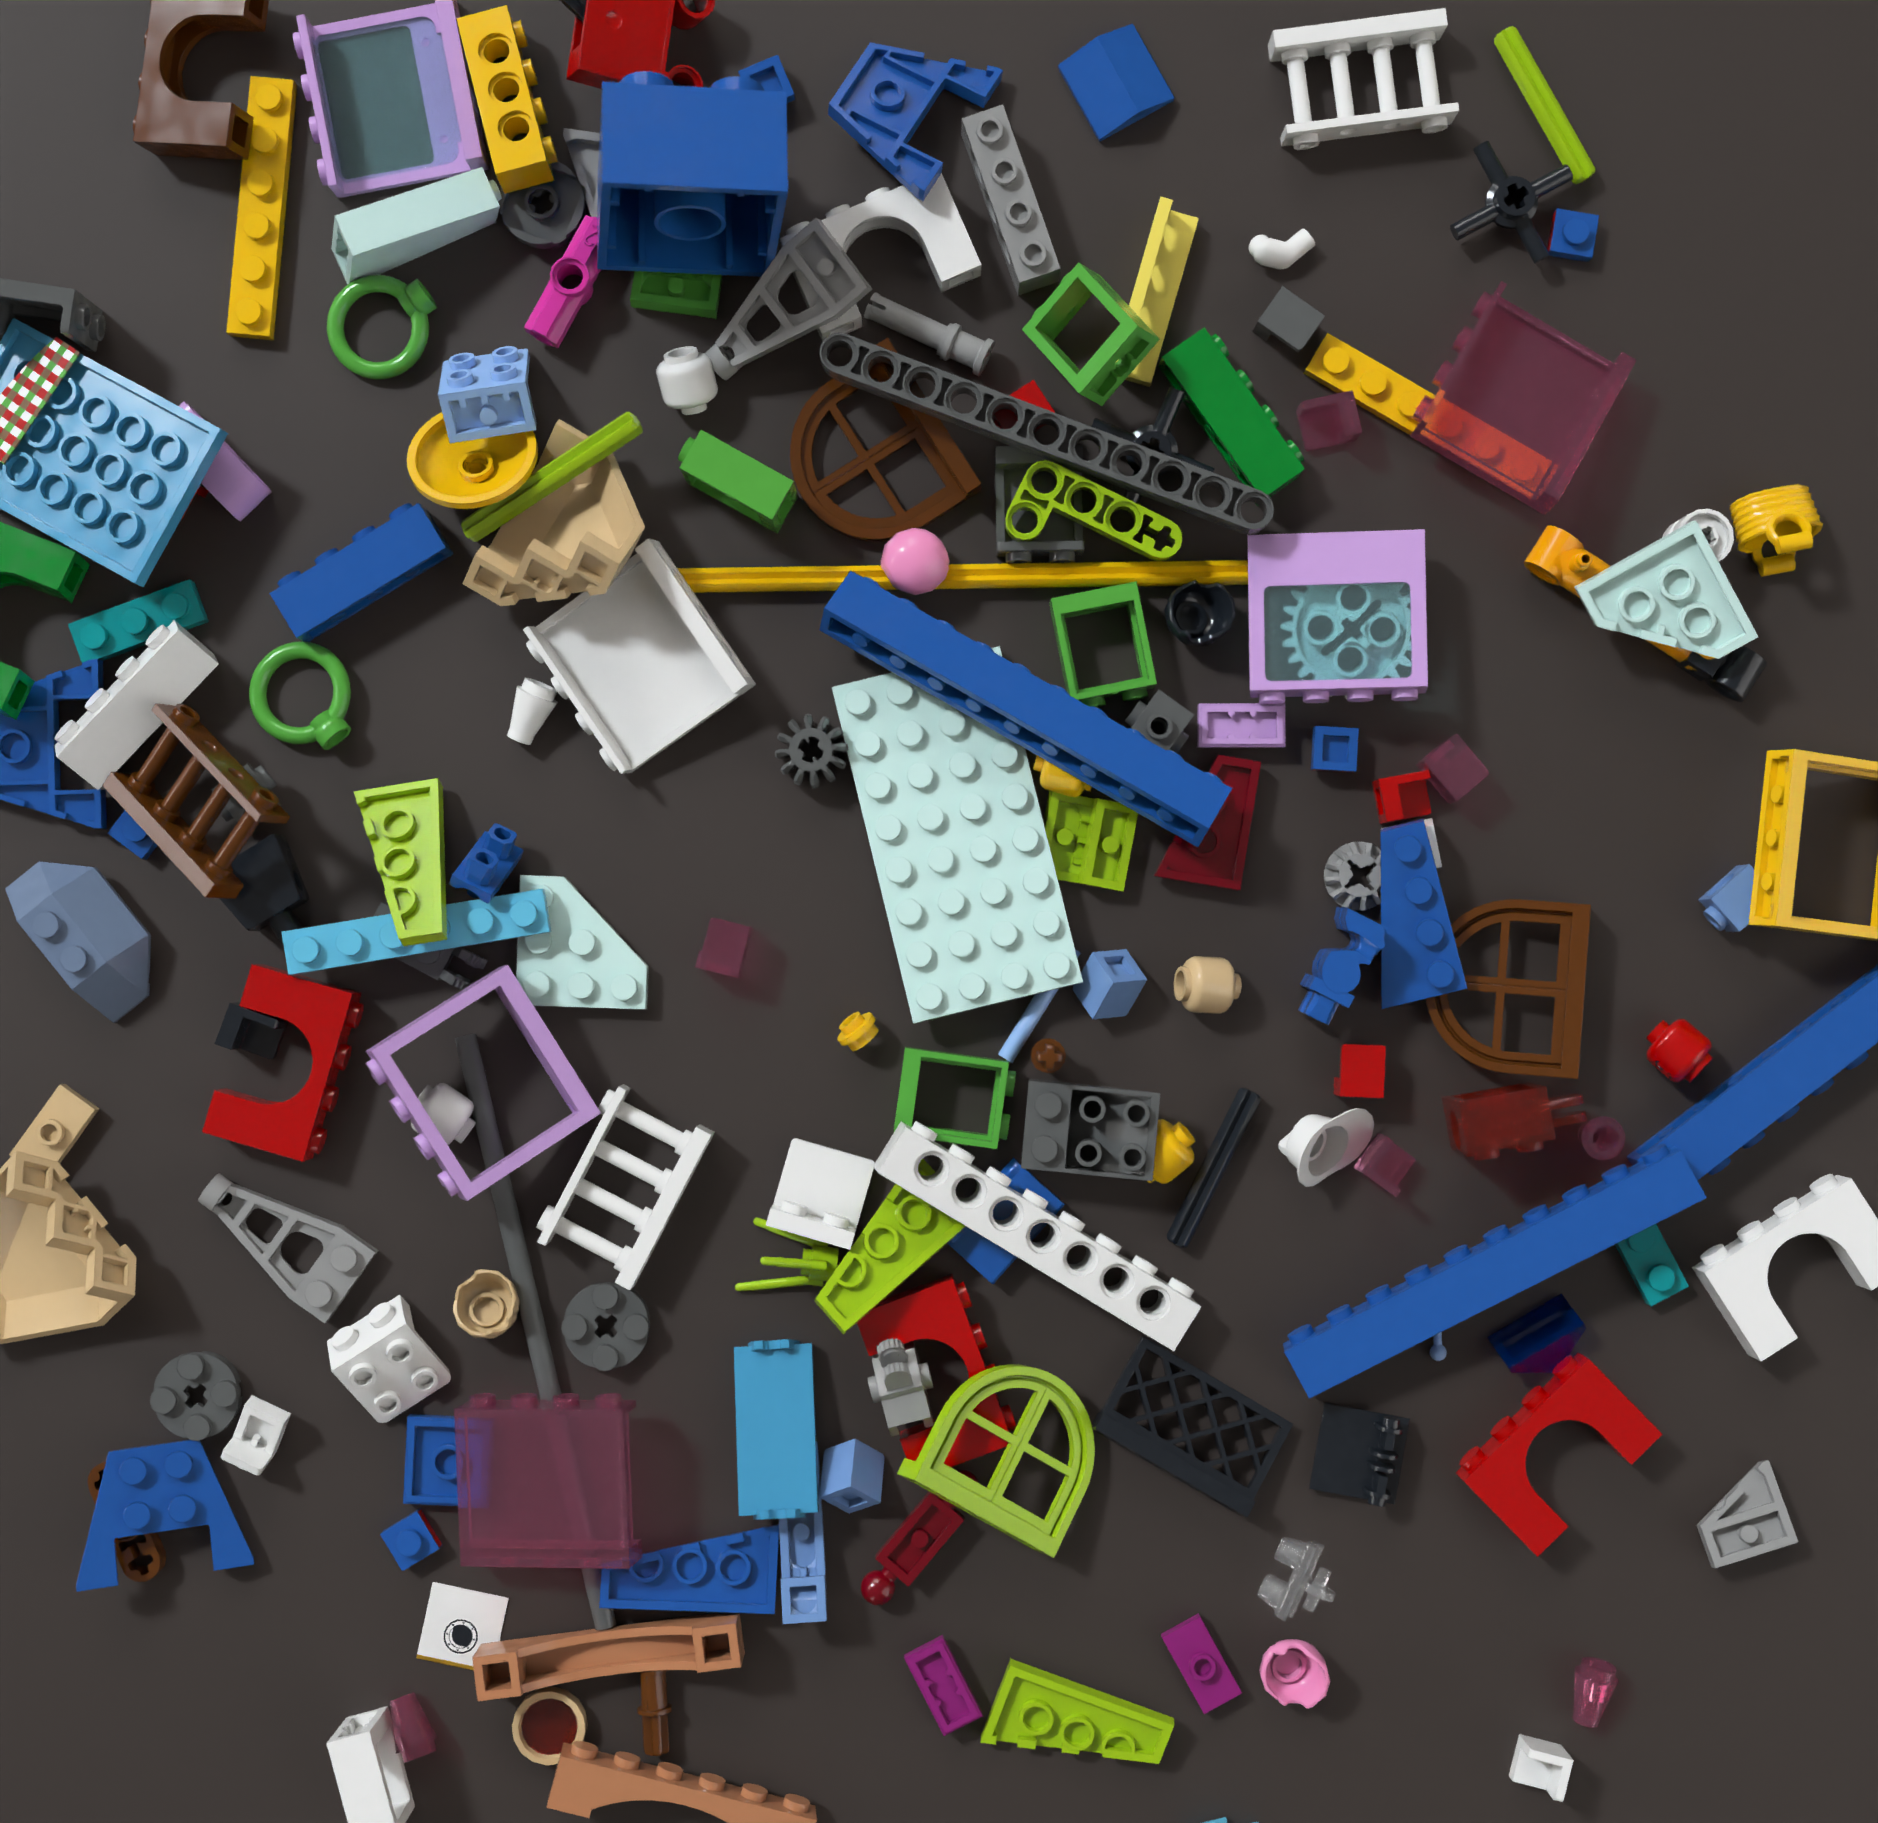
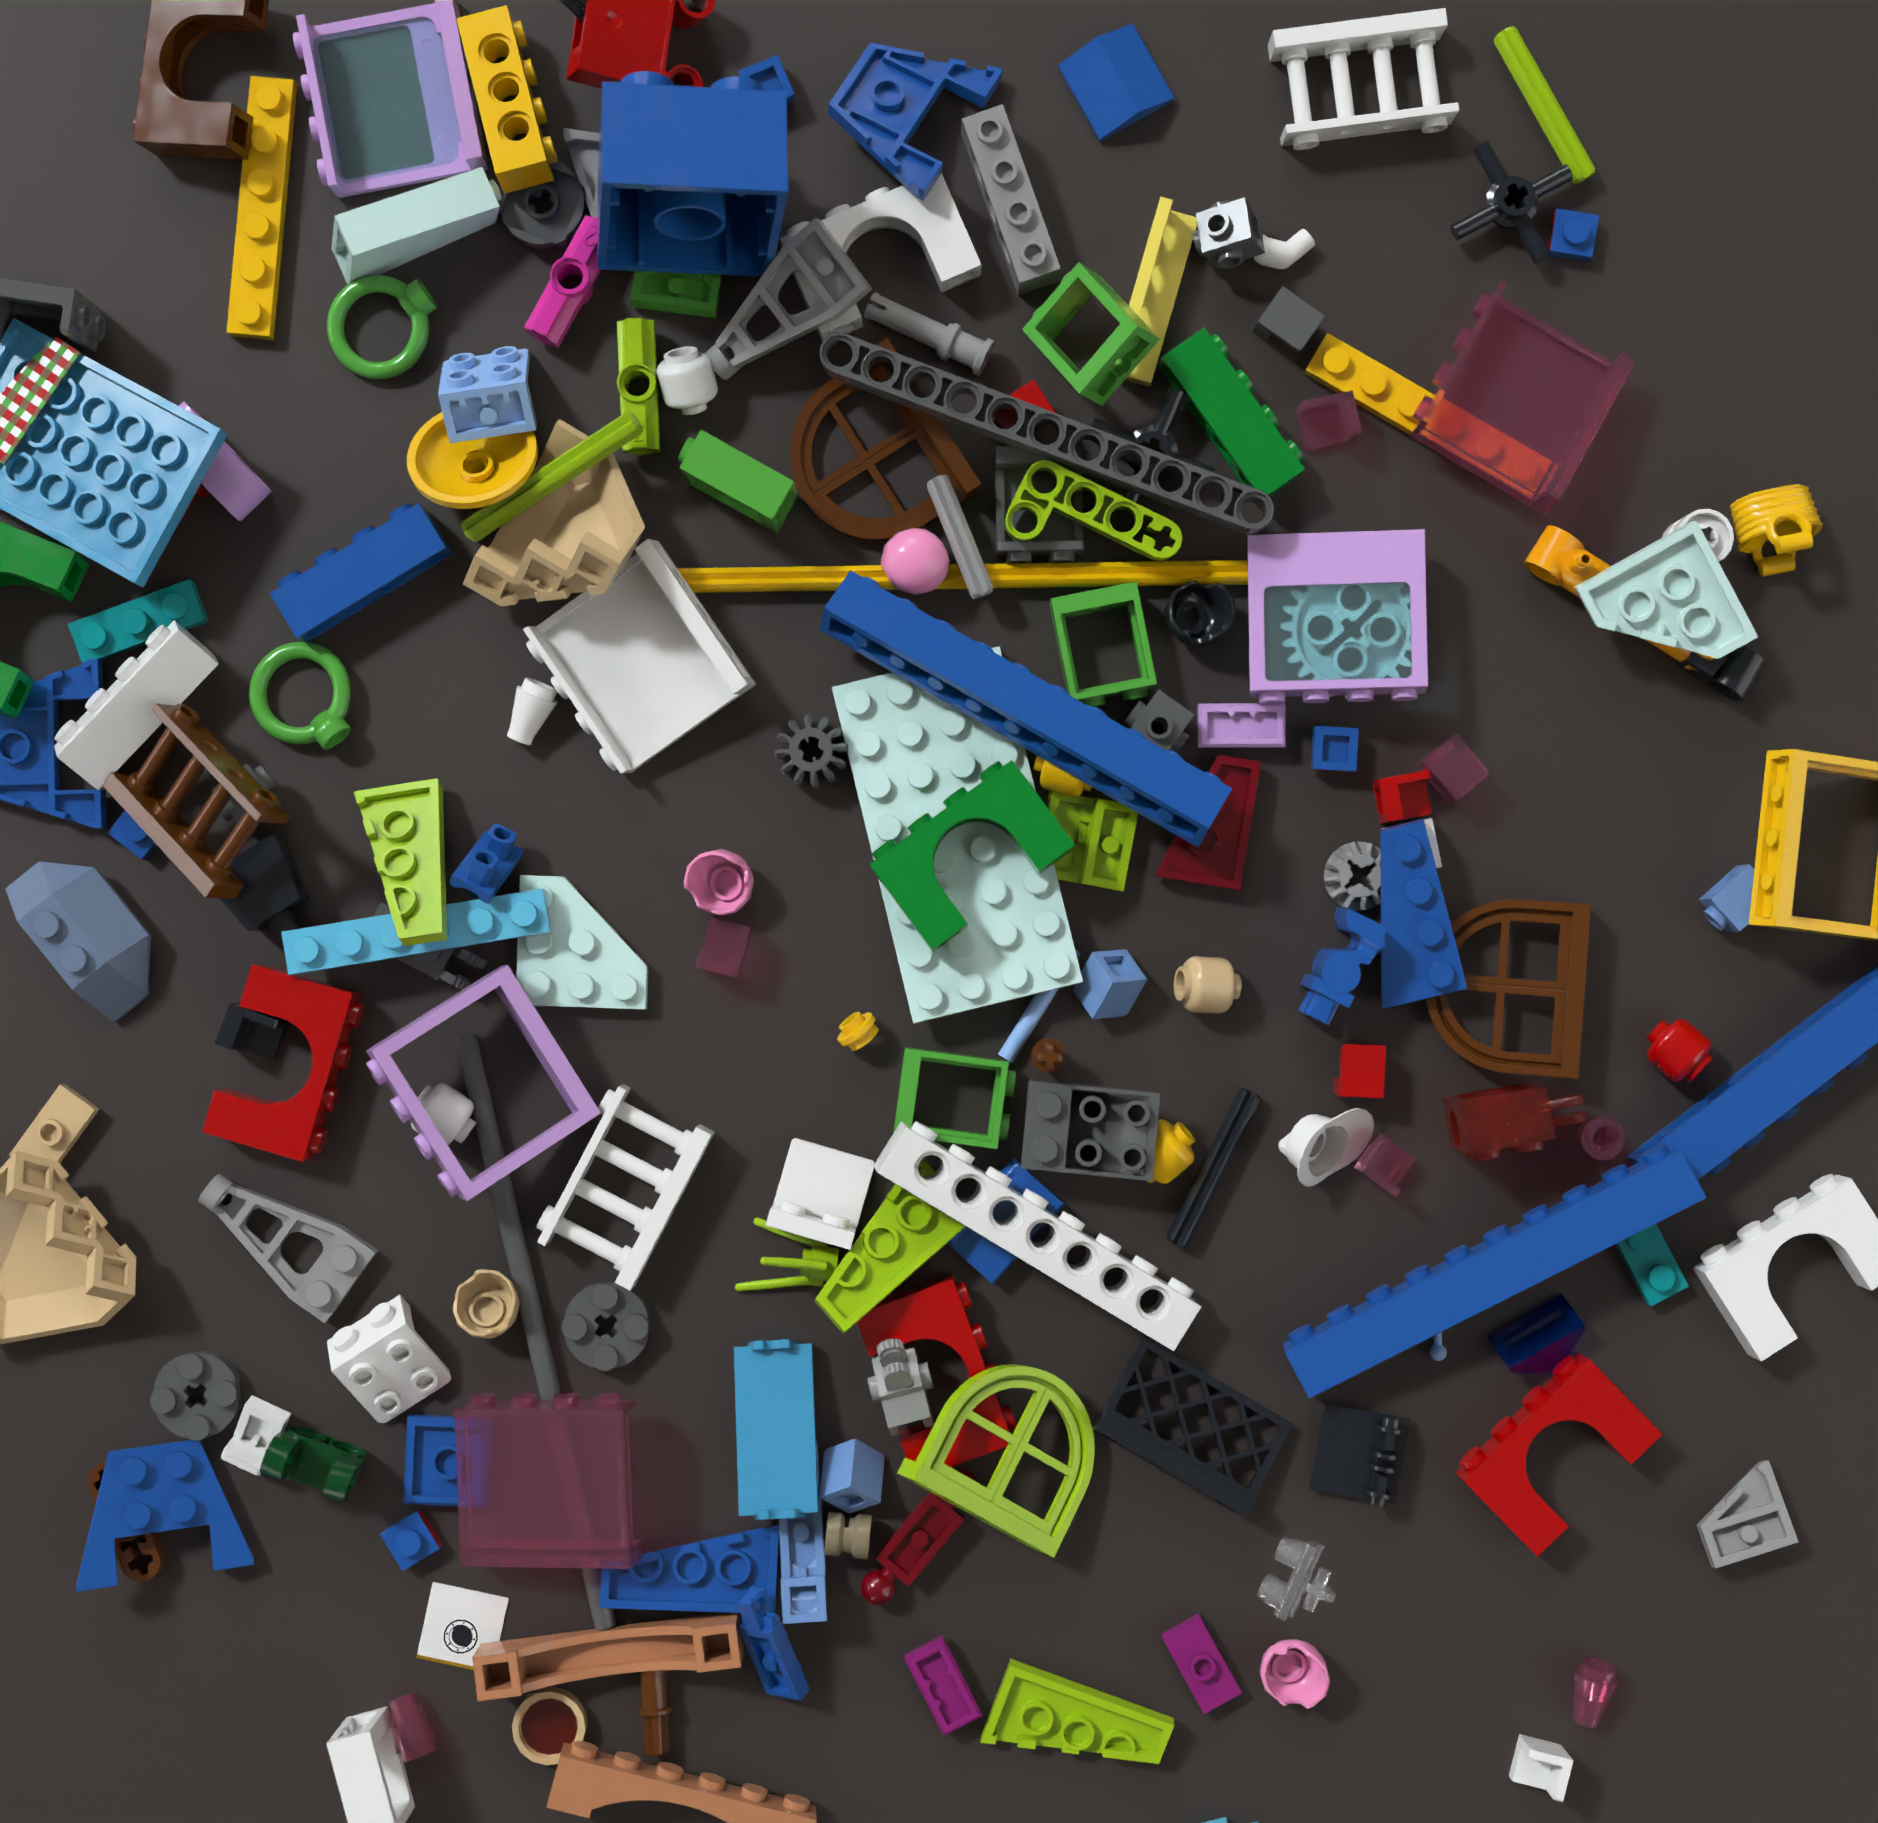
(314, 1461): none -> dark green piece
(639, 360): none -> lime piece
(719, 881): none -> bright pink hair
(770, 1646): none -> blue hinge
(848, 1535): none -> dark tan wheel
(959, 536): none -> light grey axle
(999, 800): none -> green arch
(1229, 233): none -> dark grey brick

